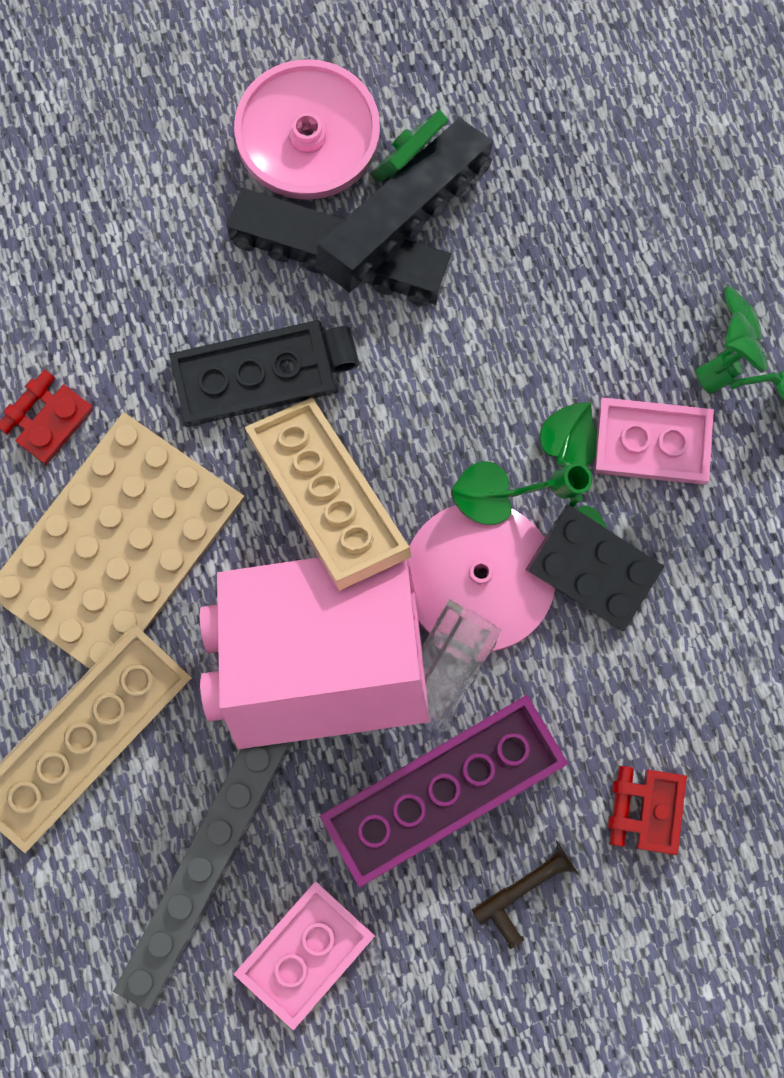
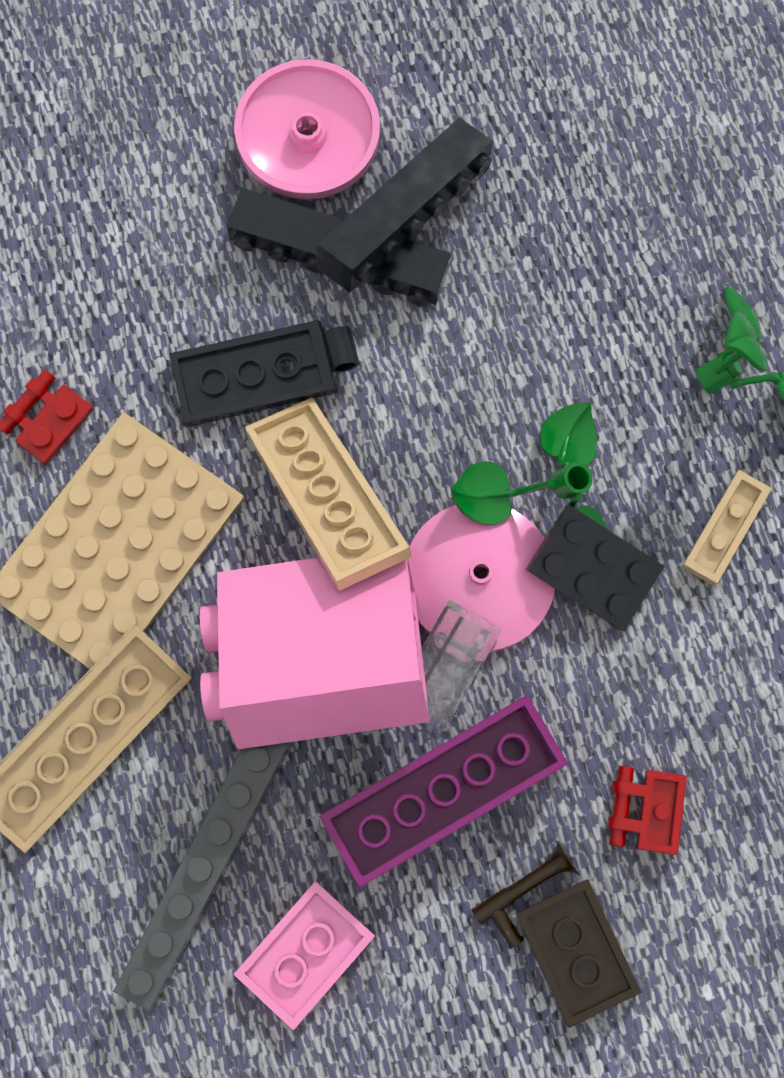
(408, 145): green plate -> none
(577, 953): none -> dark brown plate
(654, 441): bright pink plate -> none
(726, 527): none -> tan plate

